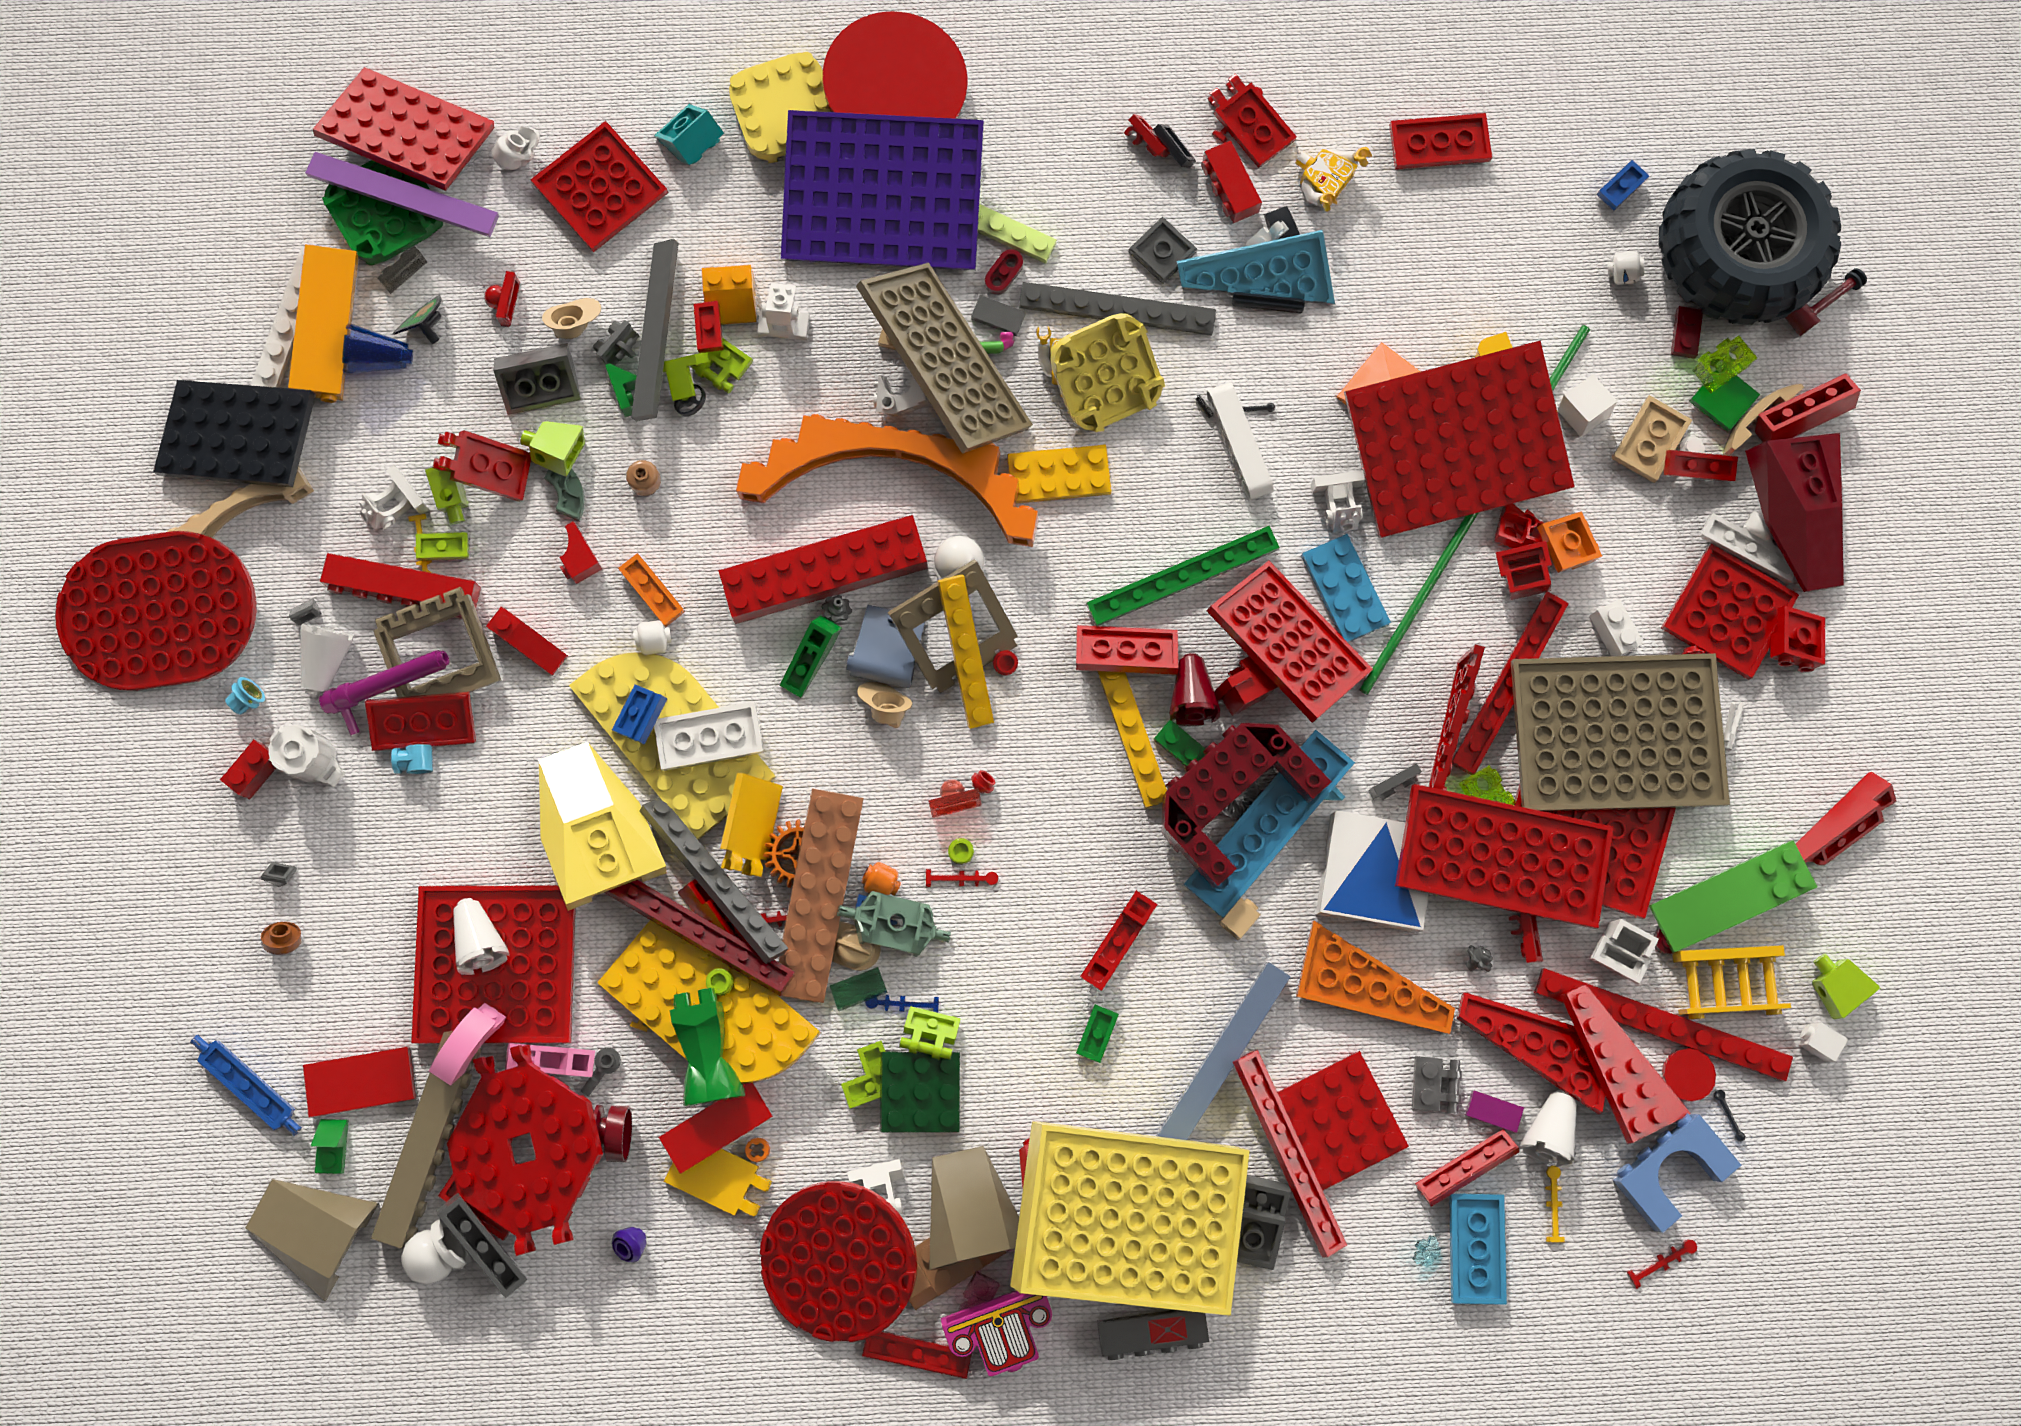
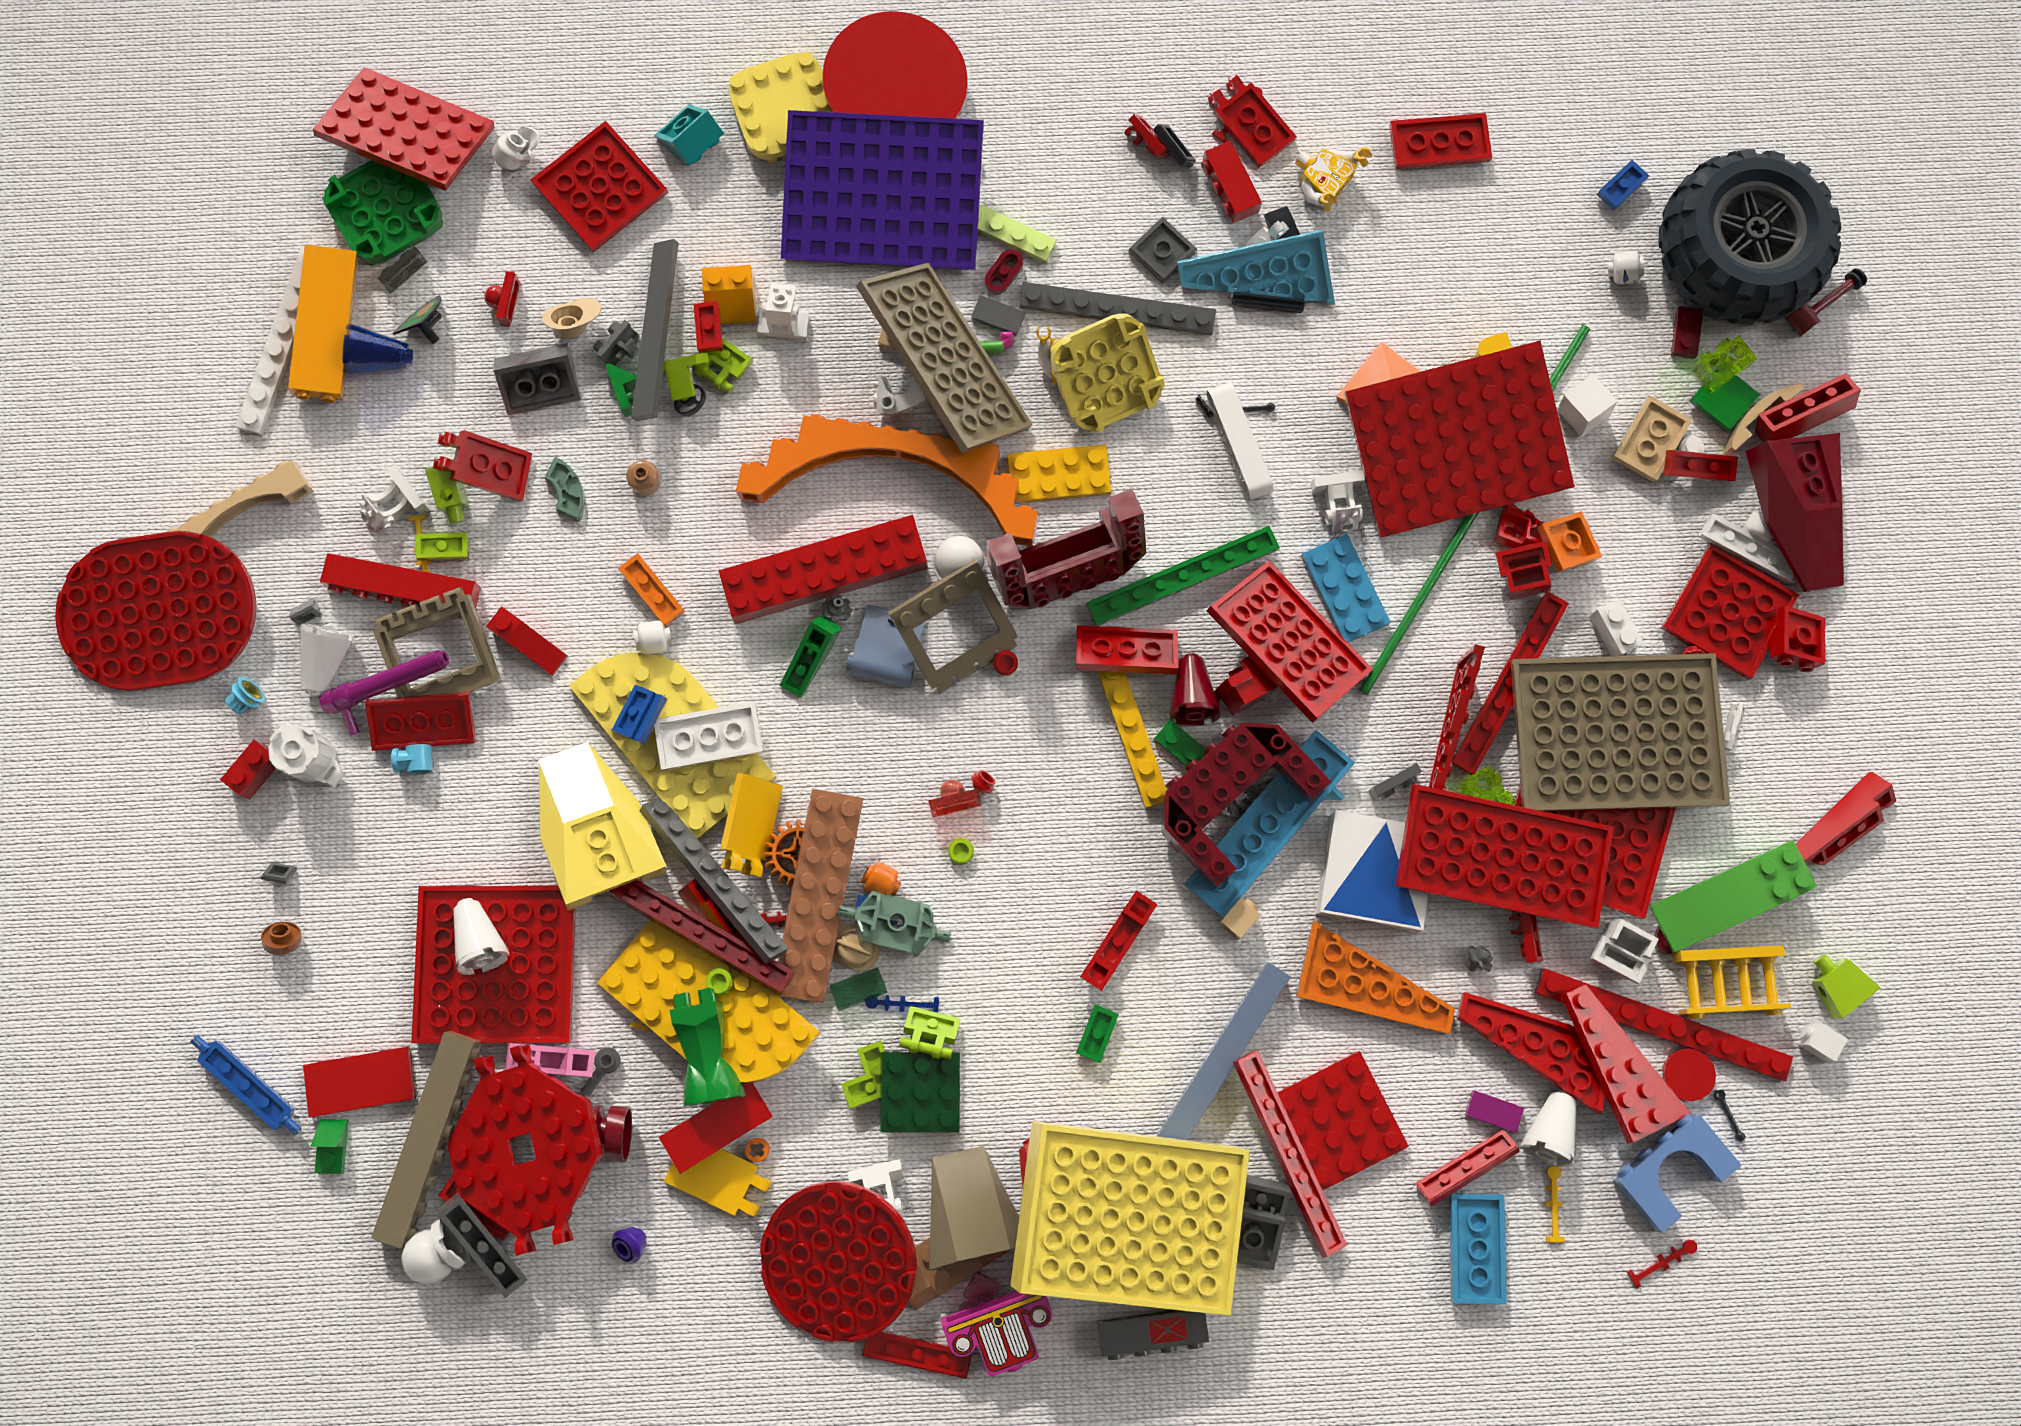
(234, 433): black plate -> none
(309, 1230): dark tan wedge -> none
(402, 194): medium lavender tile -> none
(465, 1042): bright pink arch -> none
(555, 445): torso -> none
(578, 559): red arch -> none
(885, 703): tan piece -> none
(965, 651): yellow plate -> none
(991, 878): red piece -> none
(1071, 560): none -> dark red wedge
(1427, 1084): flat silver plate -> none
(1427, 1251): clear light blue plant -> none

